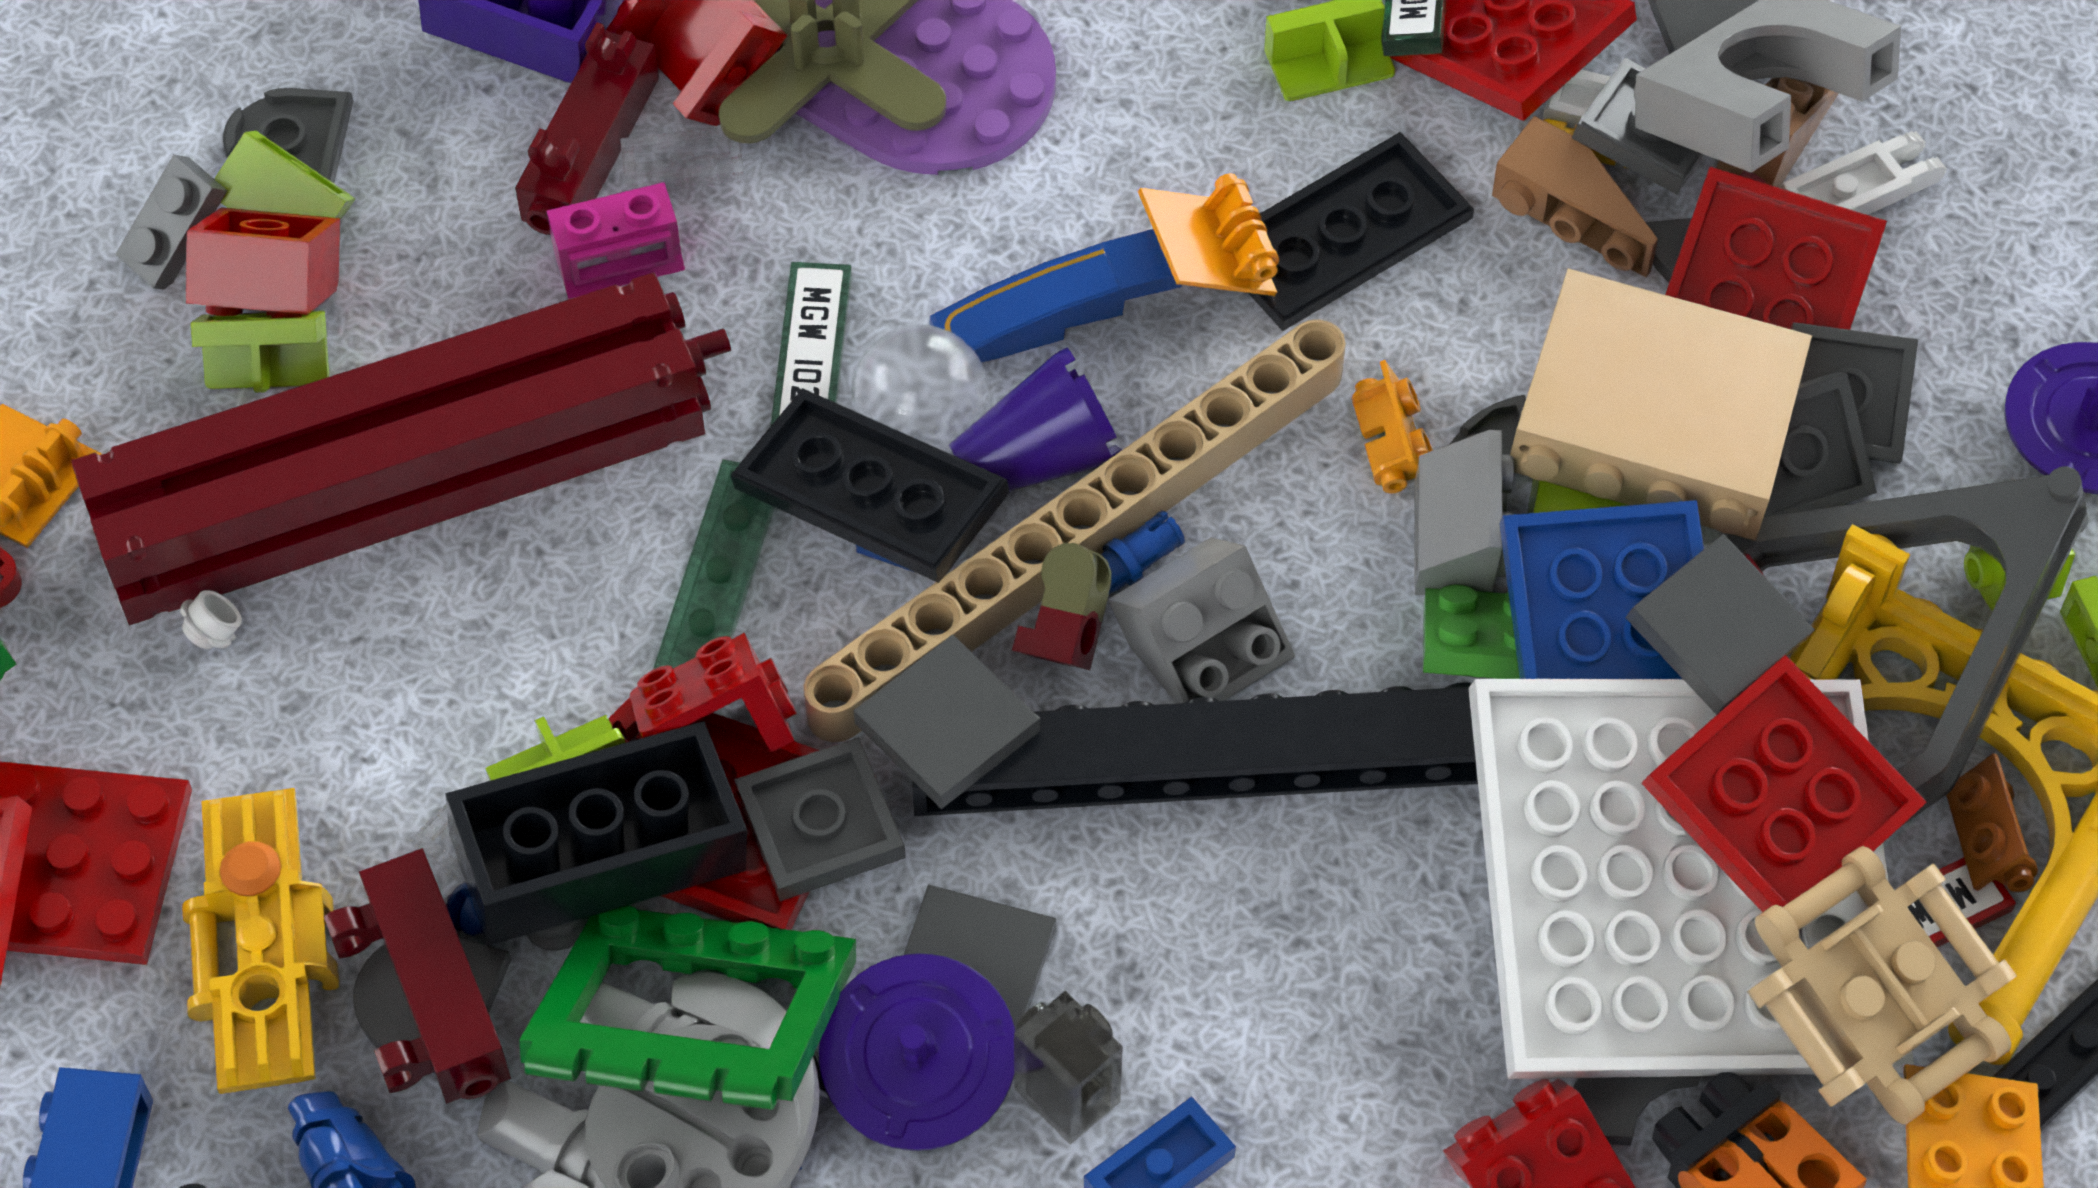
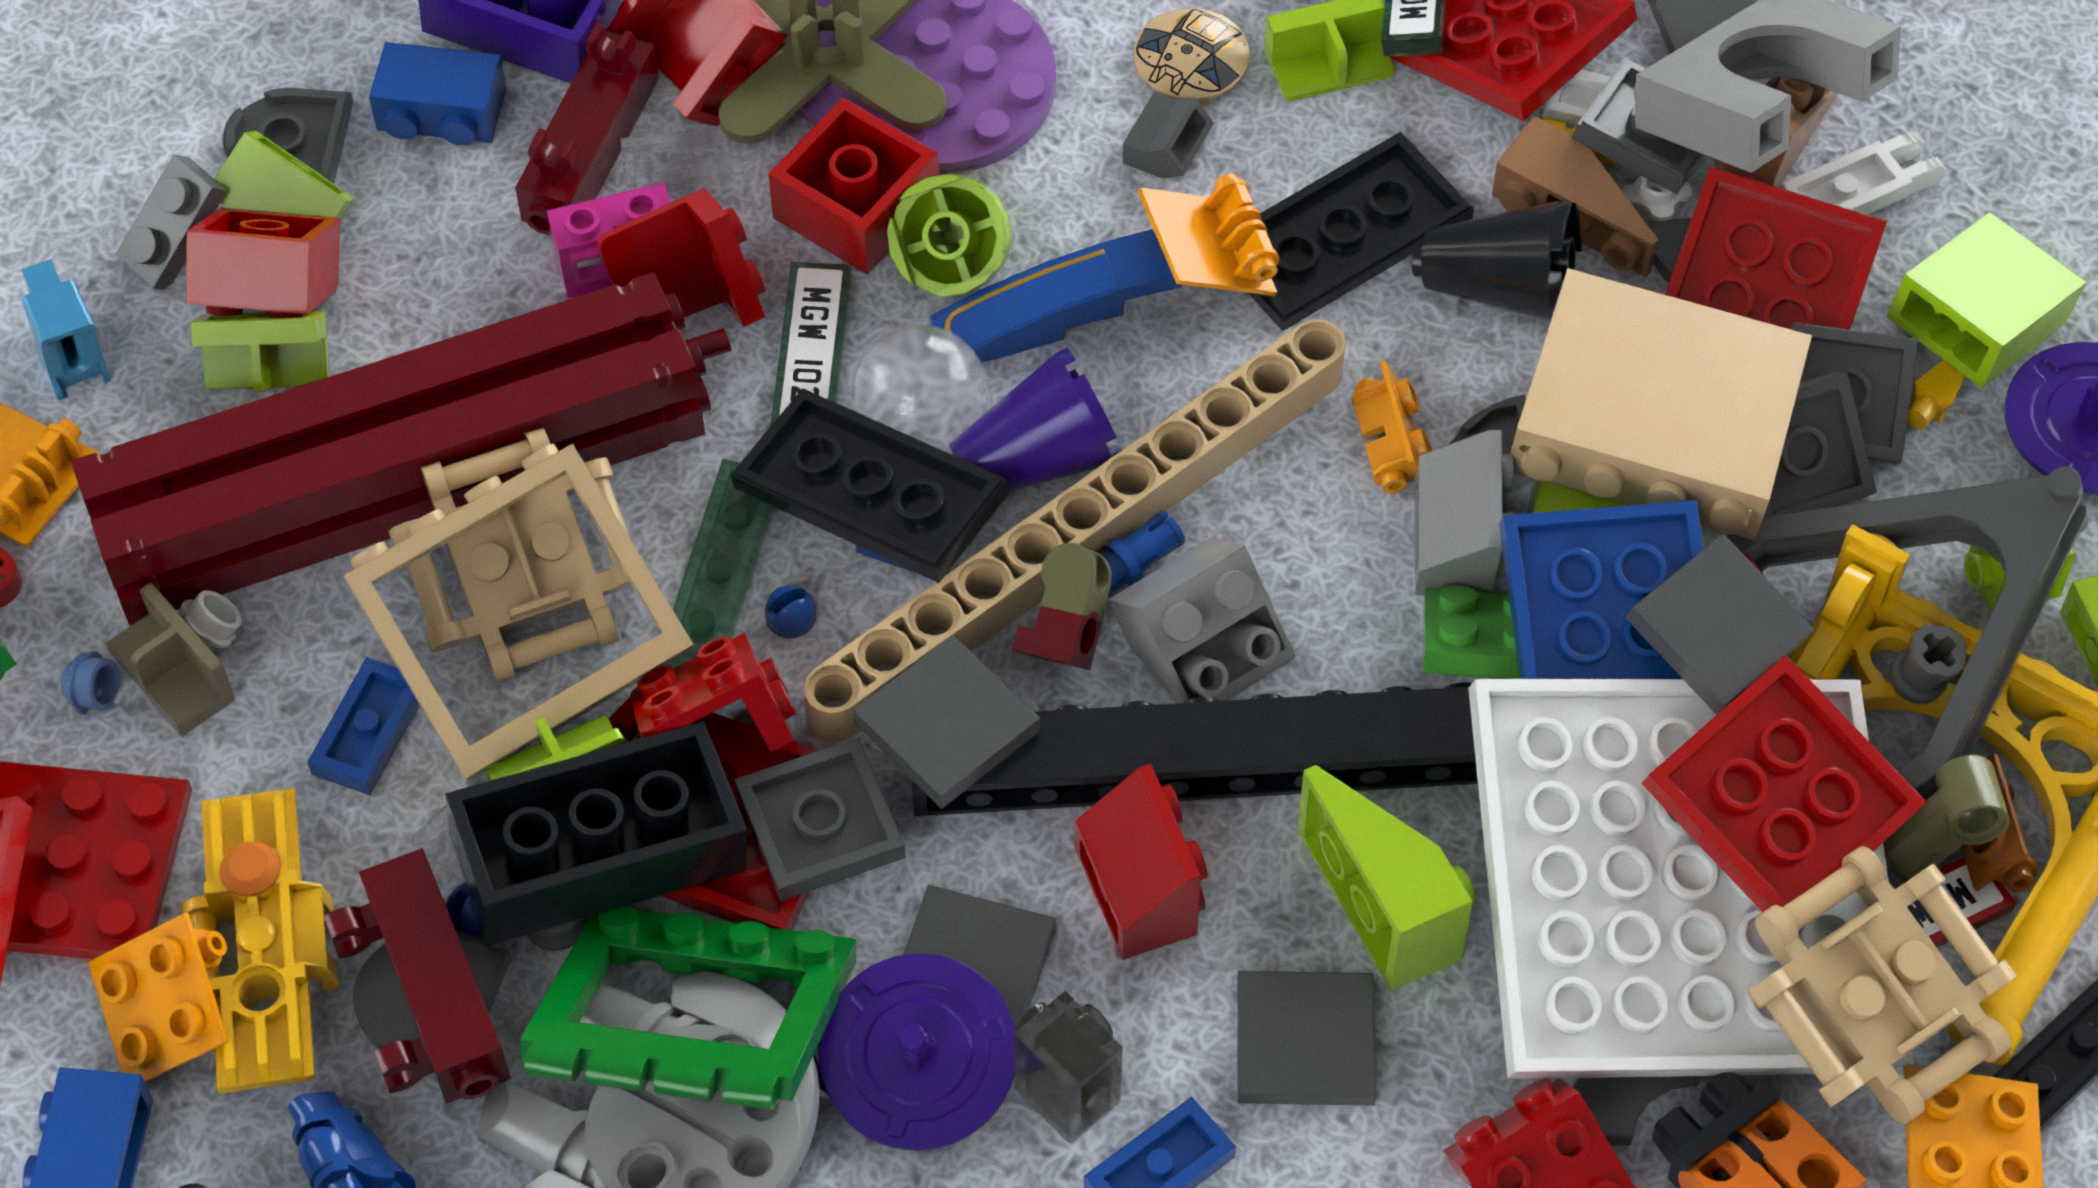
(61, 328): none -> dark azure piece
(85, 676): none -> medium blue plate
(161, 997): none -> light orange hinge
(172, 664): none -> dark tan panel
(365, 728): none -> blue plate
(438, 93): none -> blue piece
(483, 503): none -> tan window
(517, 565): none -> tan brick
(693, 254): none -> red bracket
(795, 615): none -> blue hinge
(847, 183): none -> red brick
(949, 235): none -> lime cylinder
(1142, 864): none -> red slope
(1166, 136): none -> dark grey piece
(1191, 54): none -> tan dish
(1305, 1038): none -> dark grey tile
(1388, 880): none -> lime slope
(1503, 258): none -> black cone
(1655, 205): none -> white plate
(1924, 668): none -> dark grey bush
(1934, 395): none -> yellow piece
(1961, 812): none -> olive piece
(1985, 299): none -> brick

